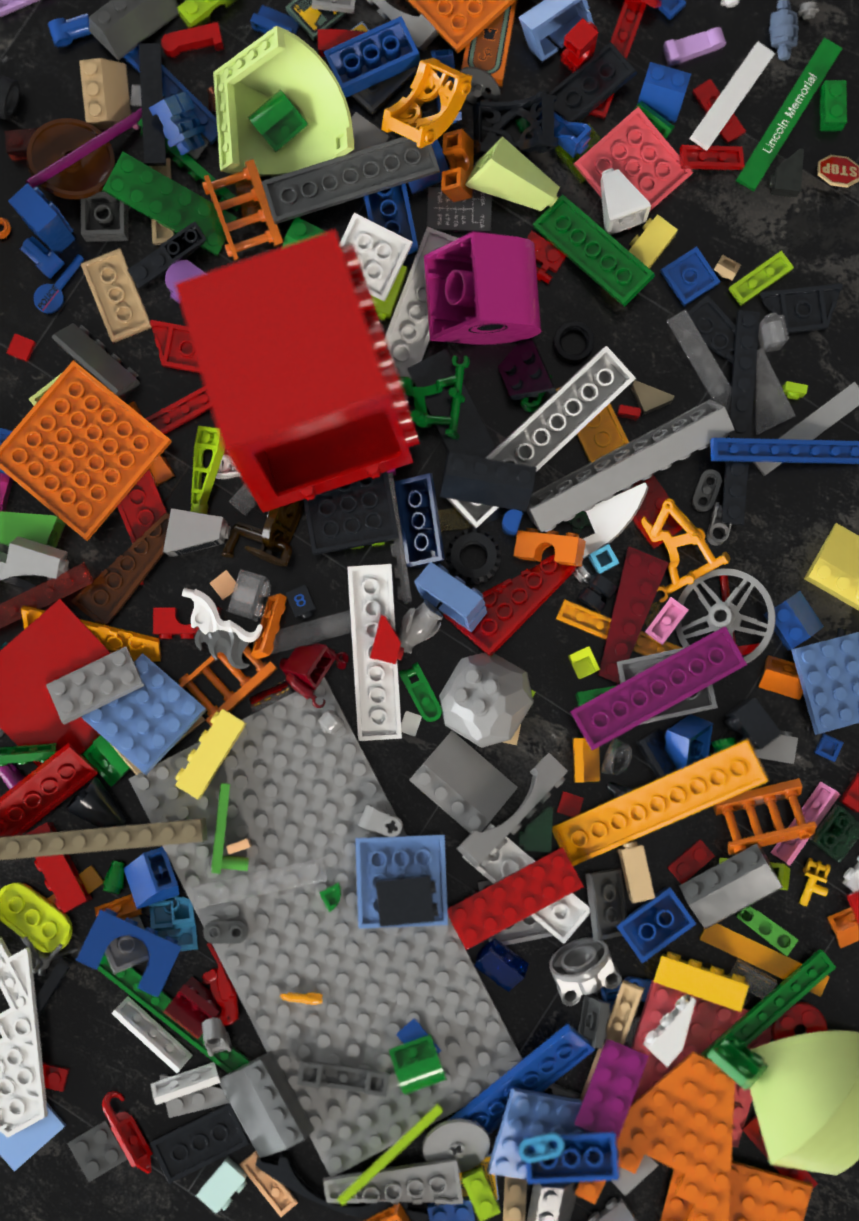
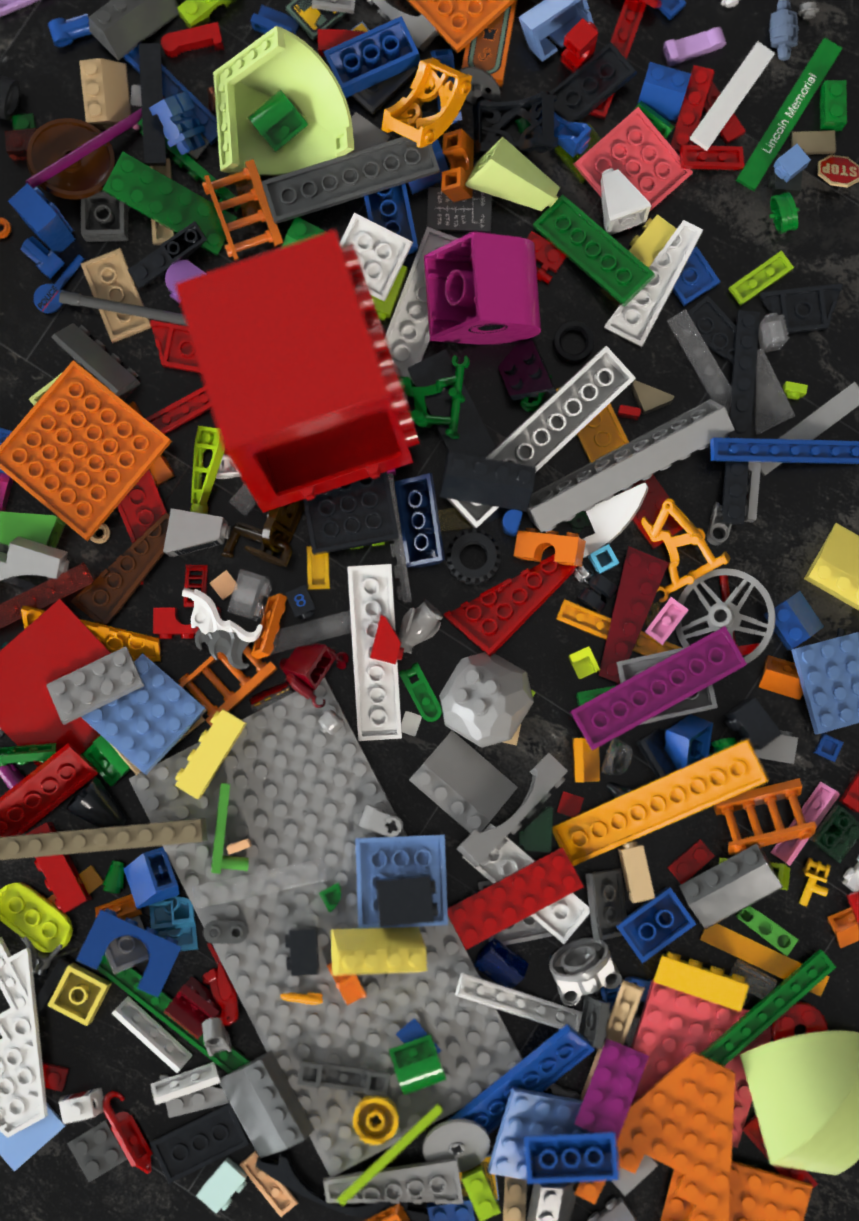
(21, 347): red tile -> none
(23, 121): none -> green plate
(78, 299): none -> dark grey piece
(79, 994): none -> light yellow brick
(80, 1105): none -> white torso
(106, 534): none -> tan plate
(204, 577): none -> red slope
(303, 951): none -> black brick
(318, 570): none -> yellow tile
(349, 986): none -> orange panel
(377, 951): none -> light yellow slope
(385, 1128): none -> yellow brick
(459, 601): medium blue piece -> none
(517, 1002): none -> white tile
(542, 1147): dark azure plate -> none
(641, 313): none -> white wing
(670, 1035): white slope -> none
(692, 106): none -> red plate
(706, 491): dark grey plate -> none
(727, 267): tan plate -> none
(738, 1061): green brick -> none
(752, 491): none -> light grey plate
(784, 212): none -> green wheel
(791, 163): none -> medium blue brick
(815, 142): none -> dark tan tile

